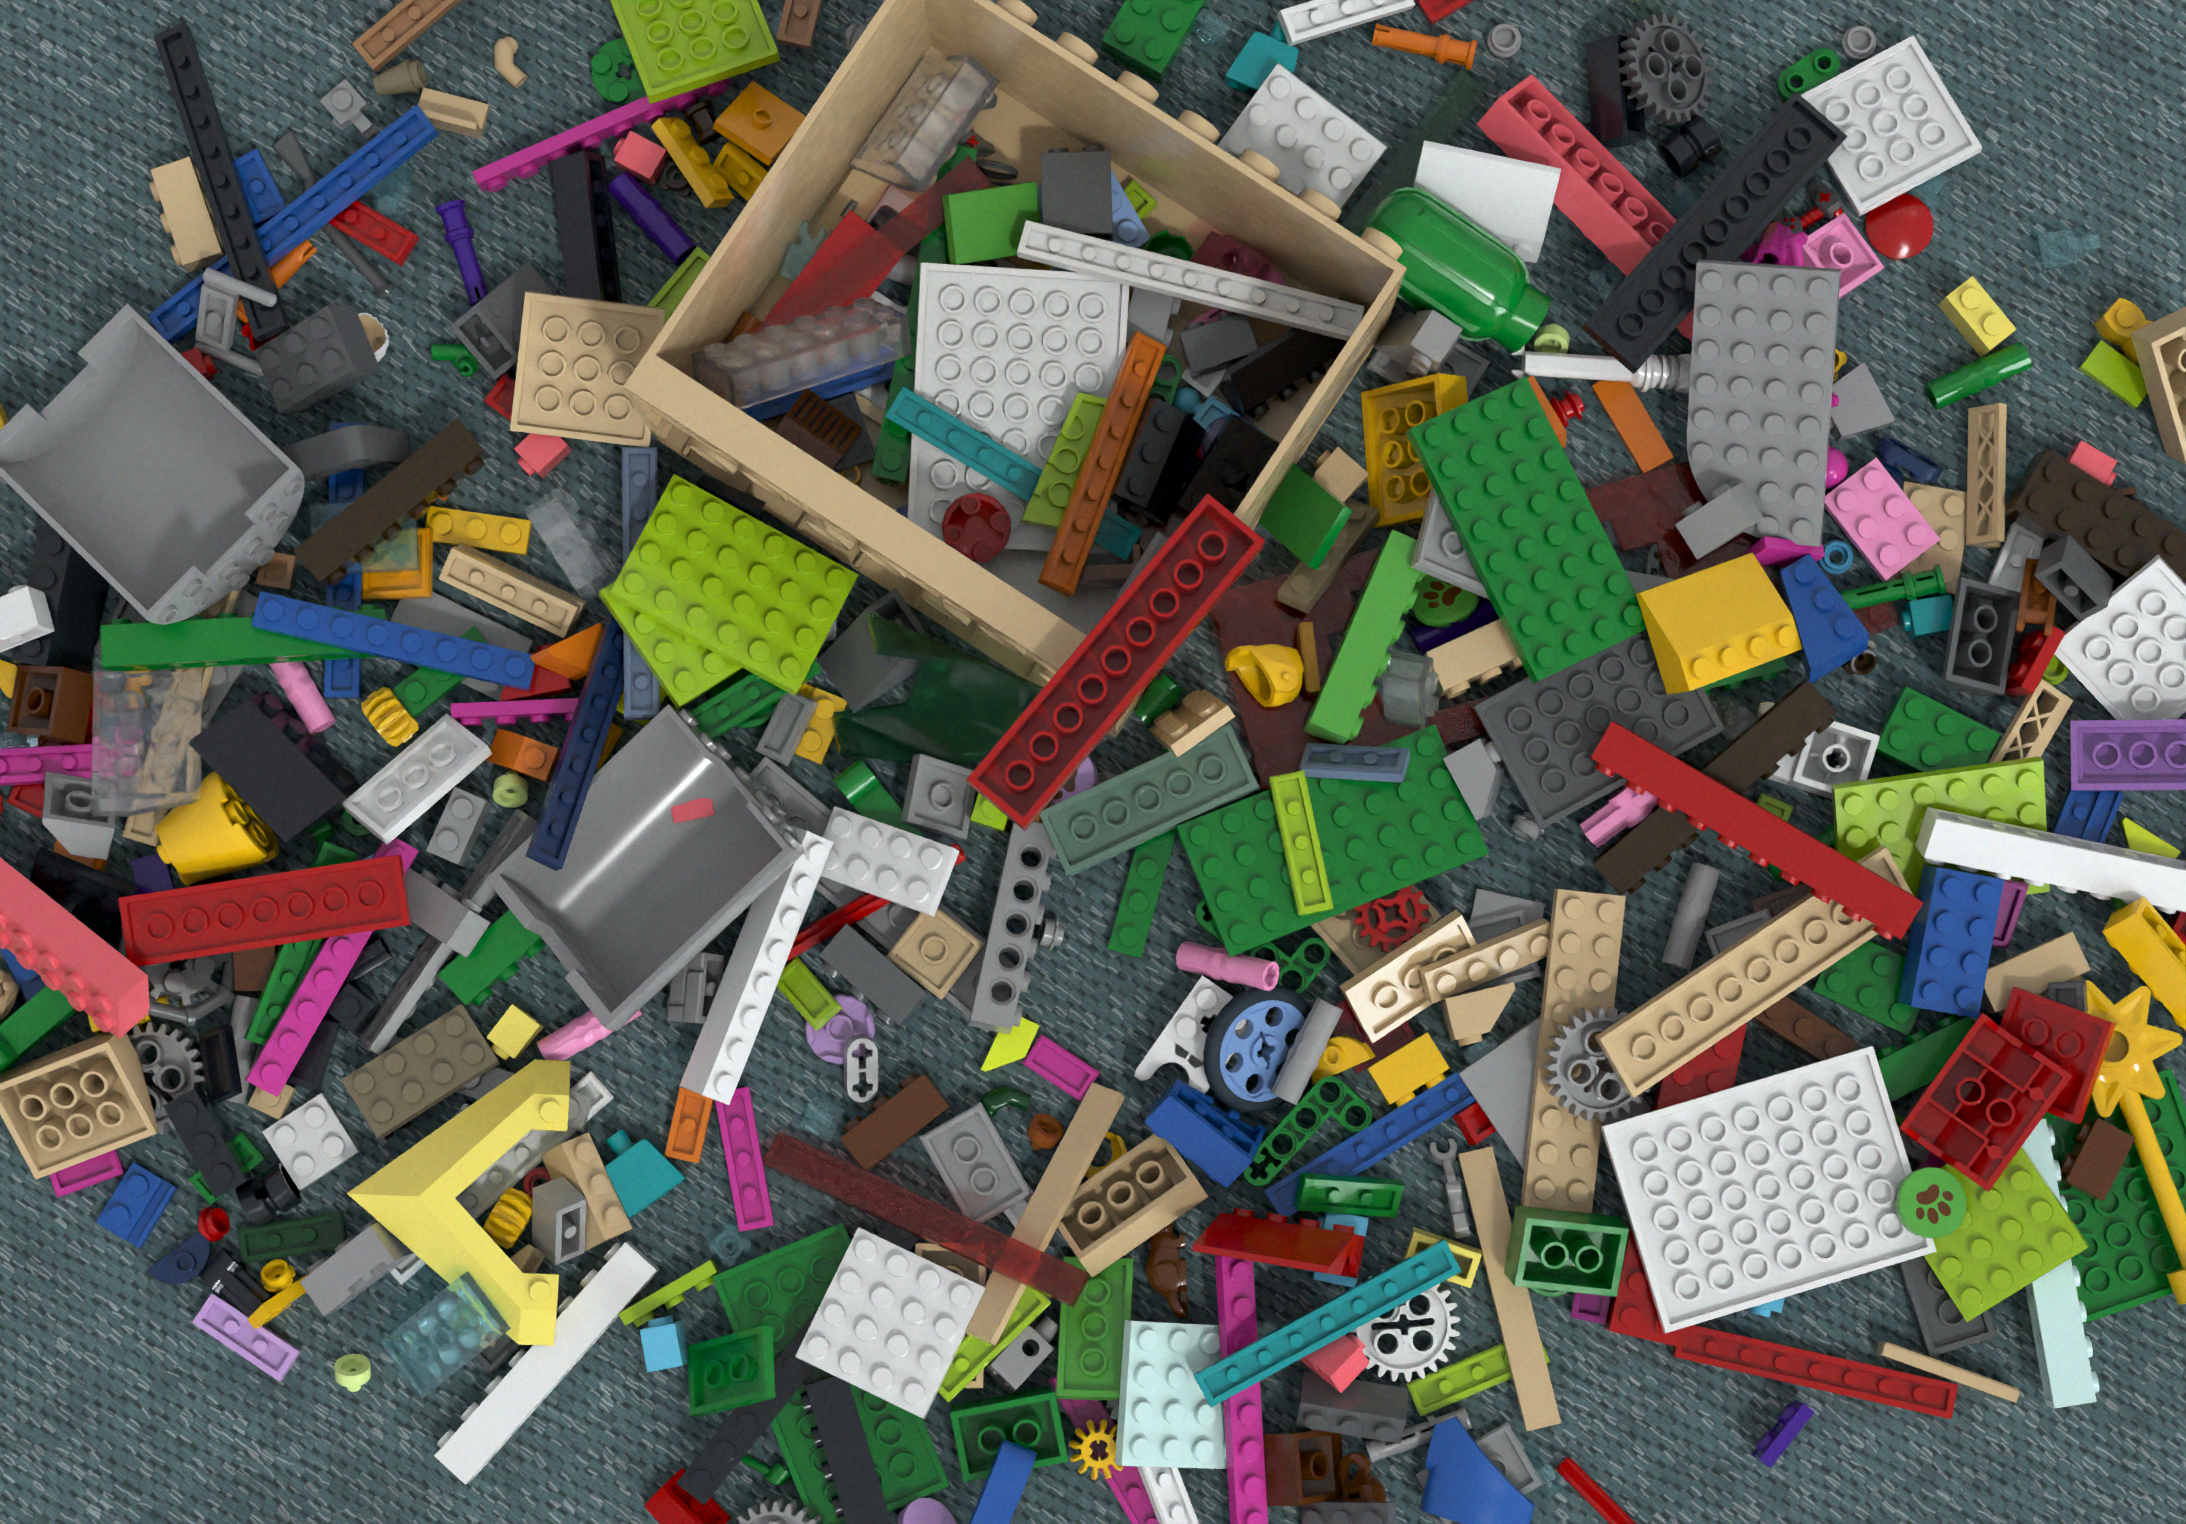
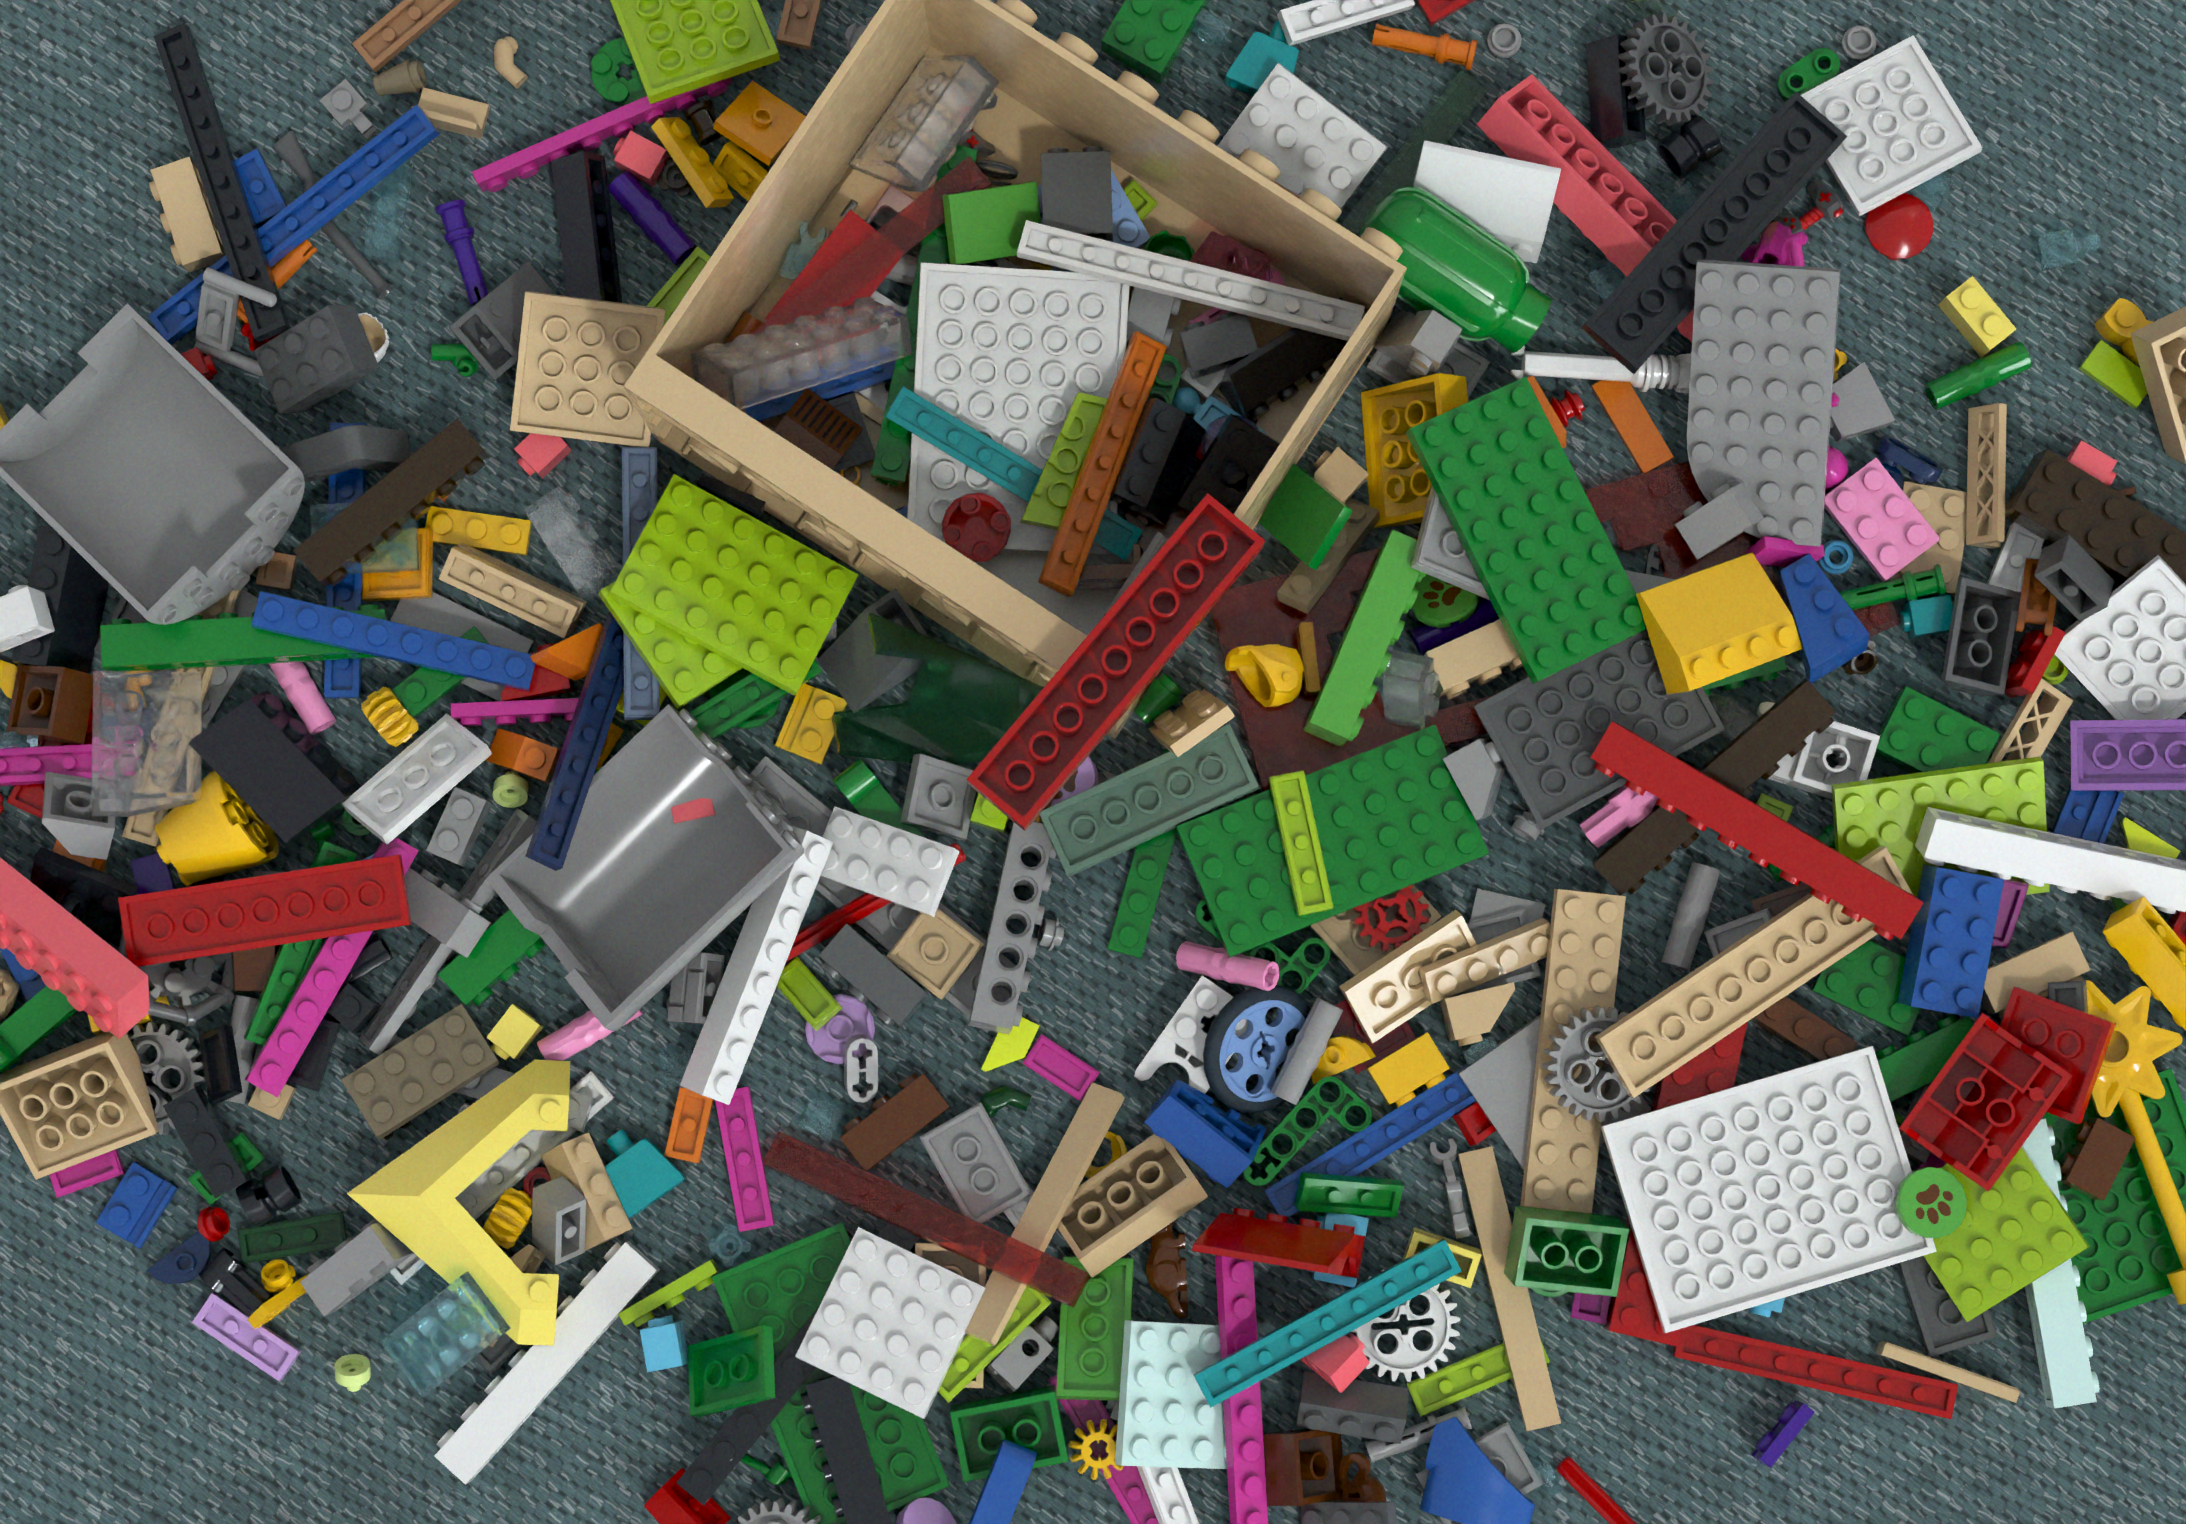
(311, 1141): white plate -> none
(376, 232): red tile -> none
(502, 397): red plate -> none
(786, 728): light grey tile -> none
(1044, 1132): dark orange tile -> none
(1355, 762): sand blue tile -> none
(1551, 339): yellowish green tile -> none
(1843, 248): bright pink slope -> none

